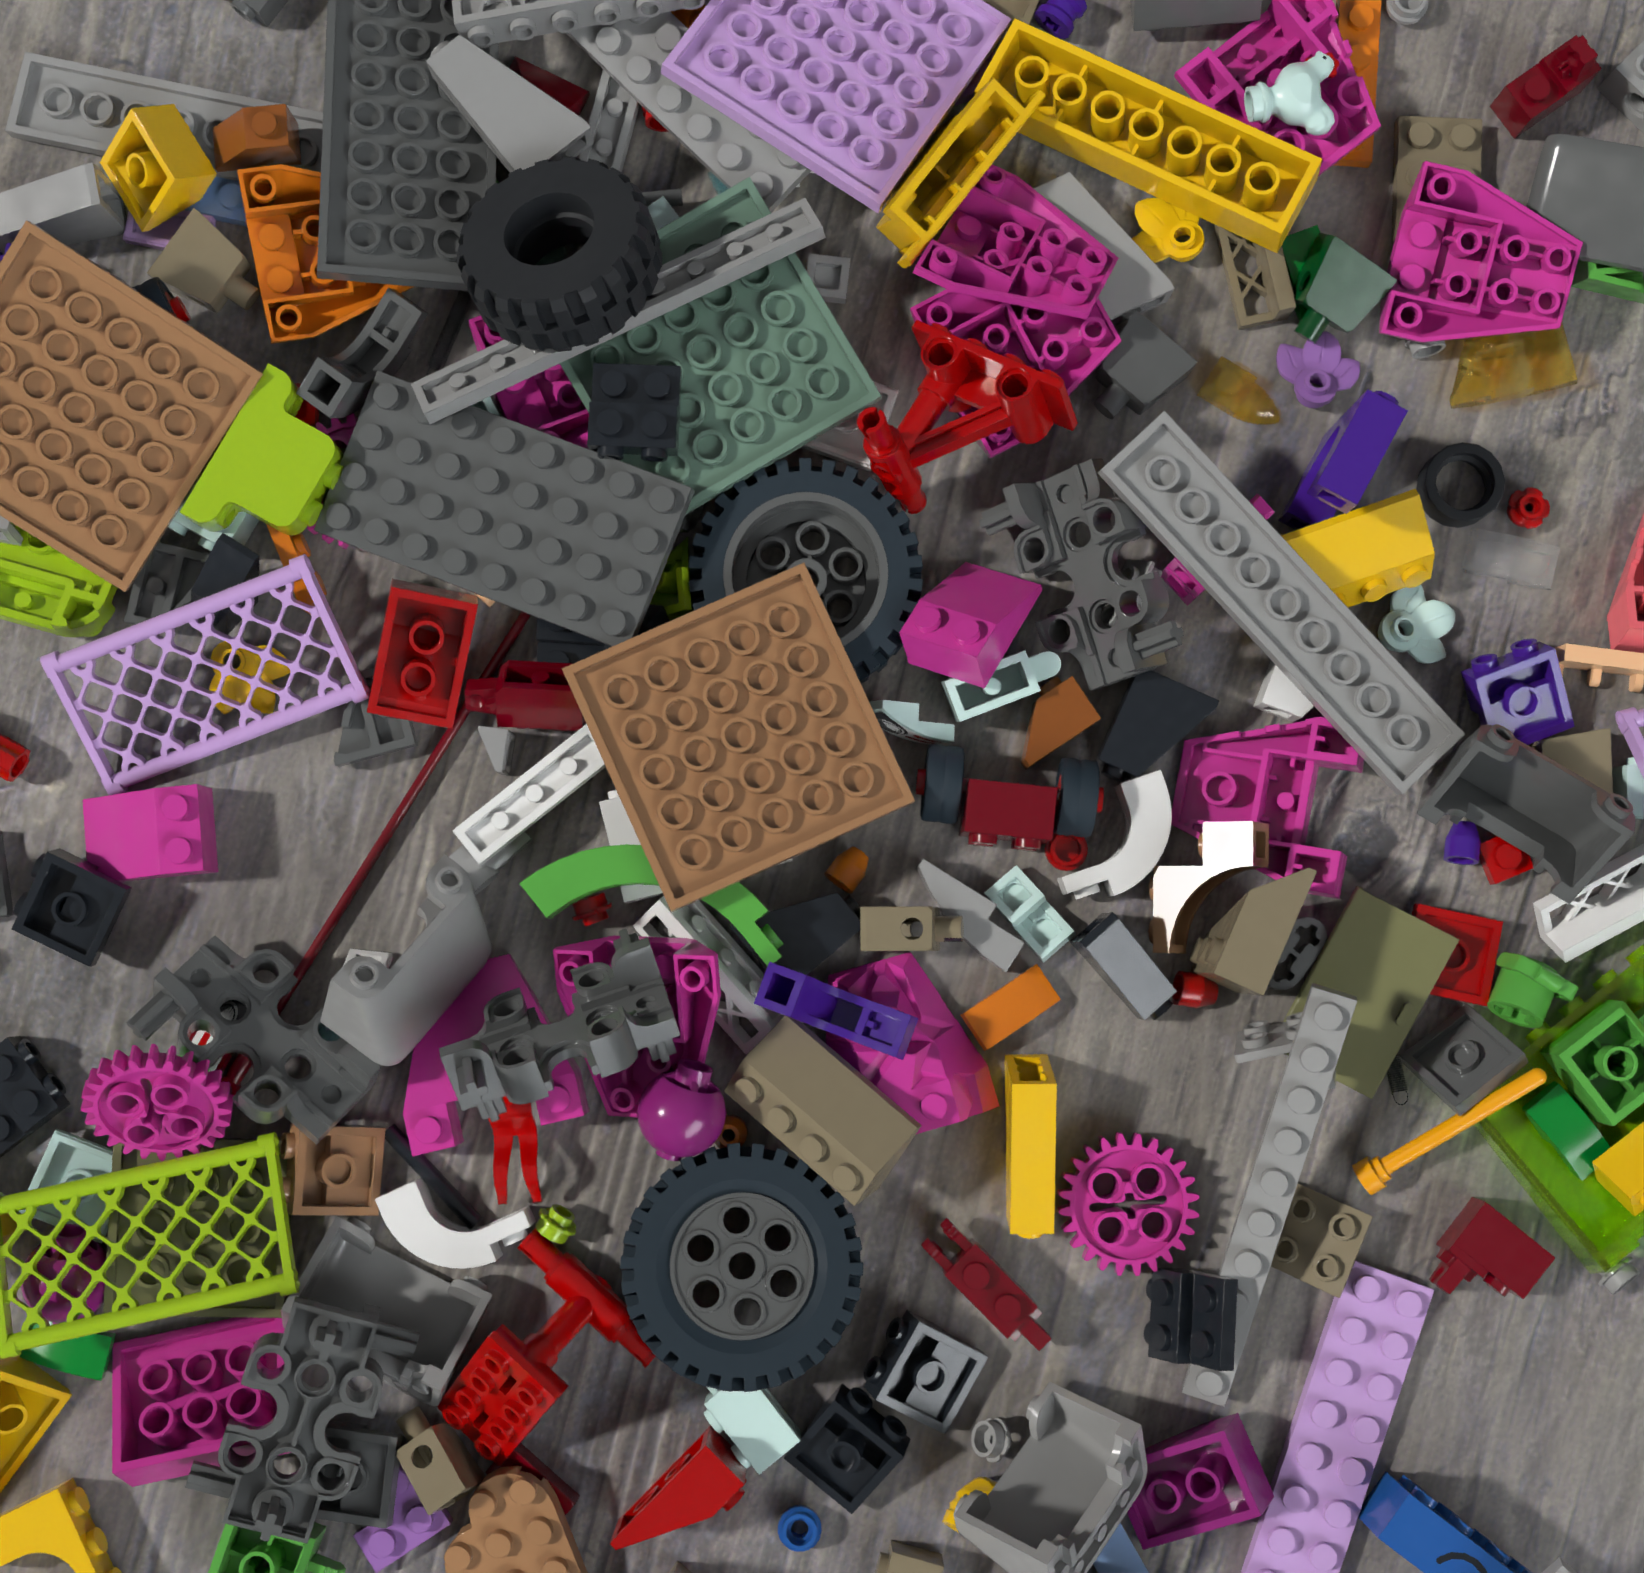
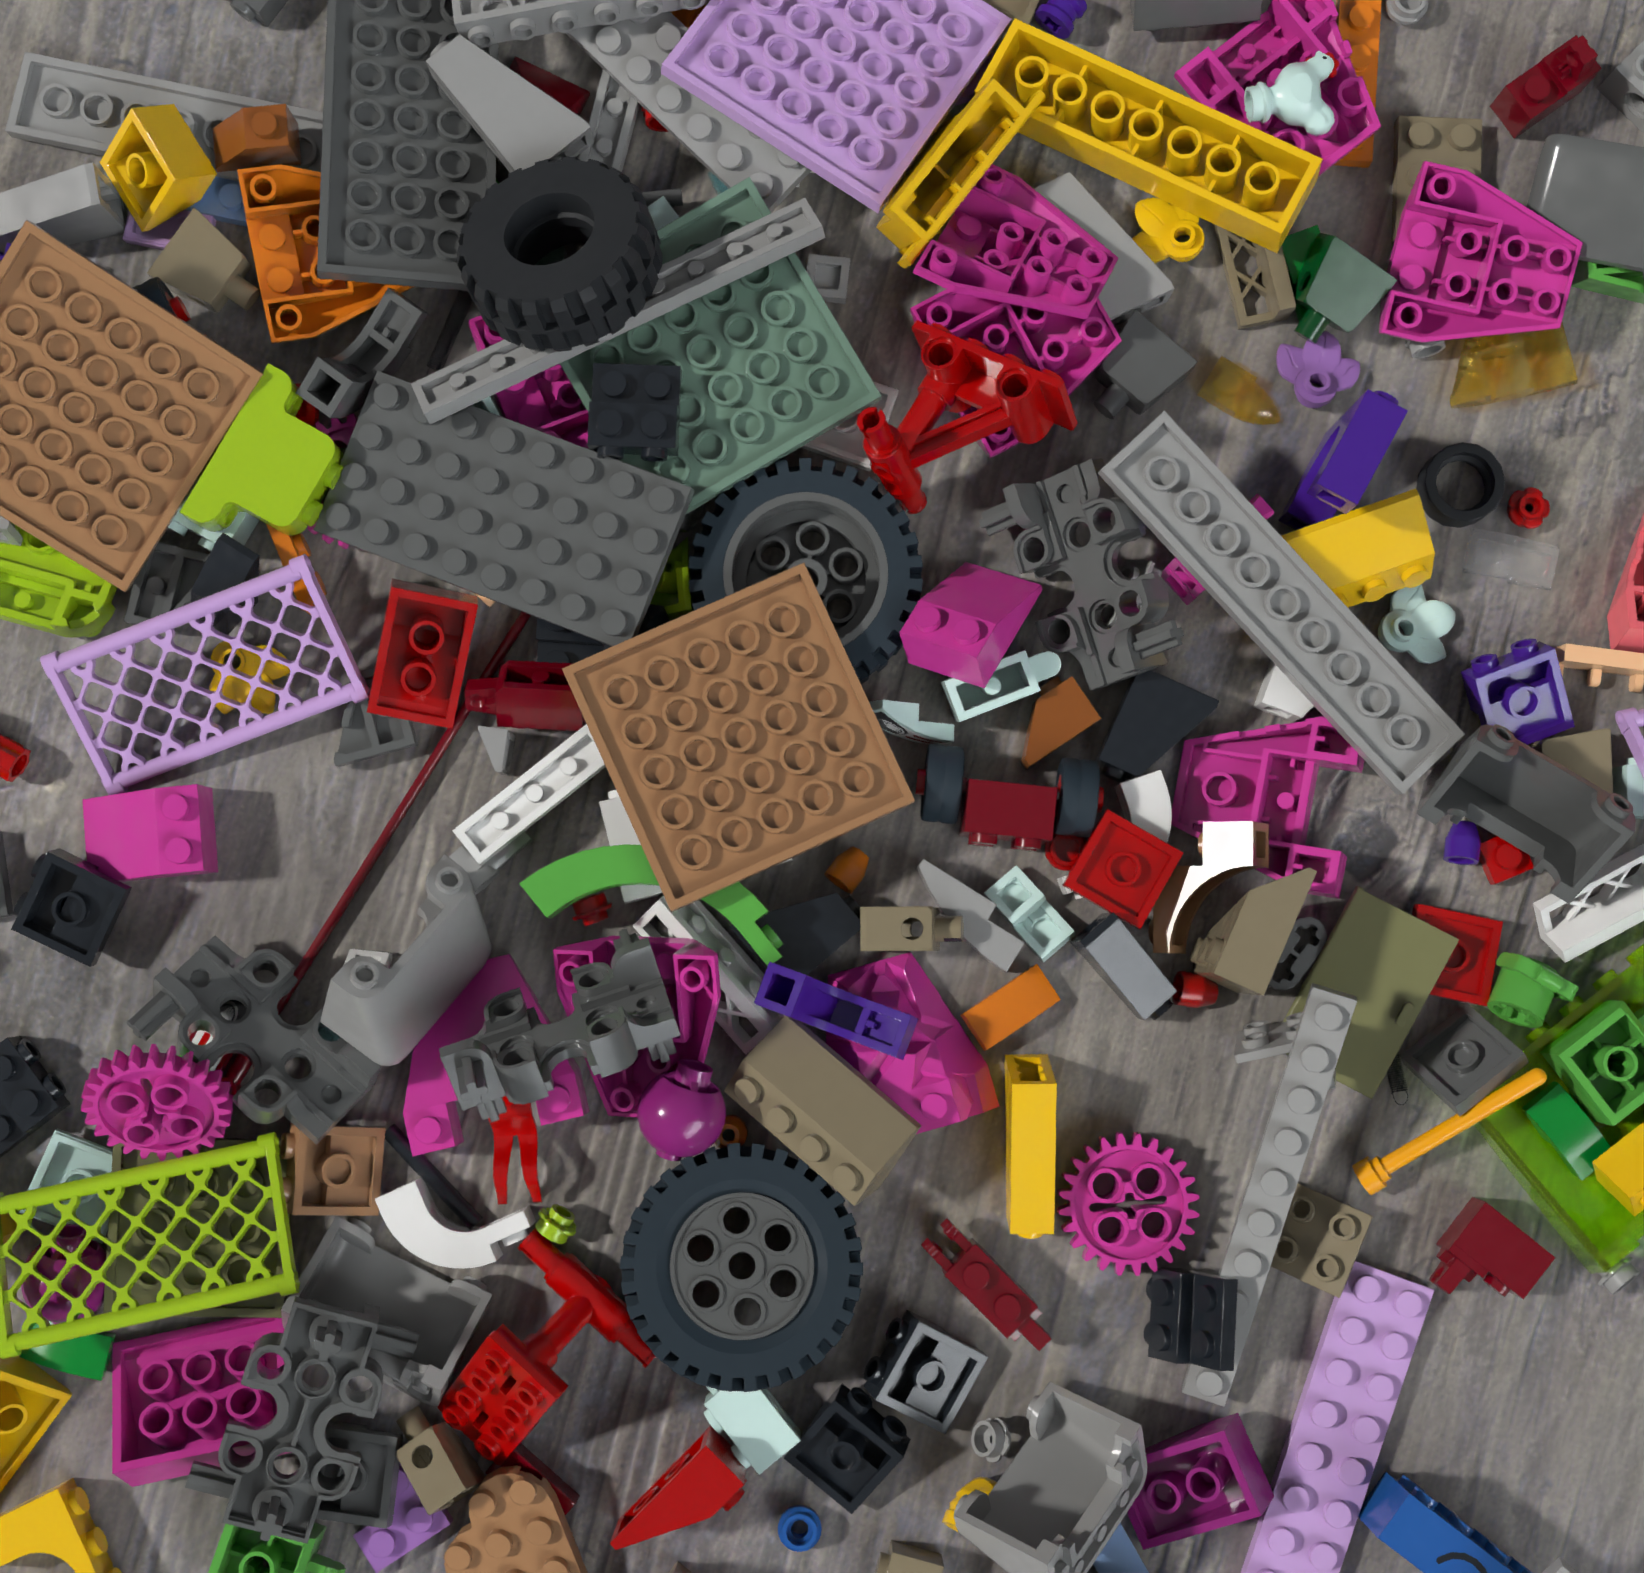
(1122, 869): none -> red plate

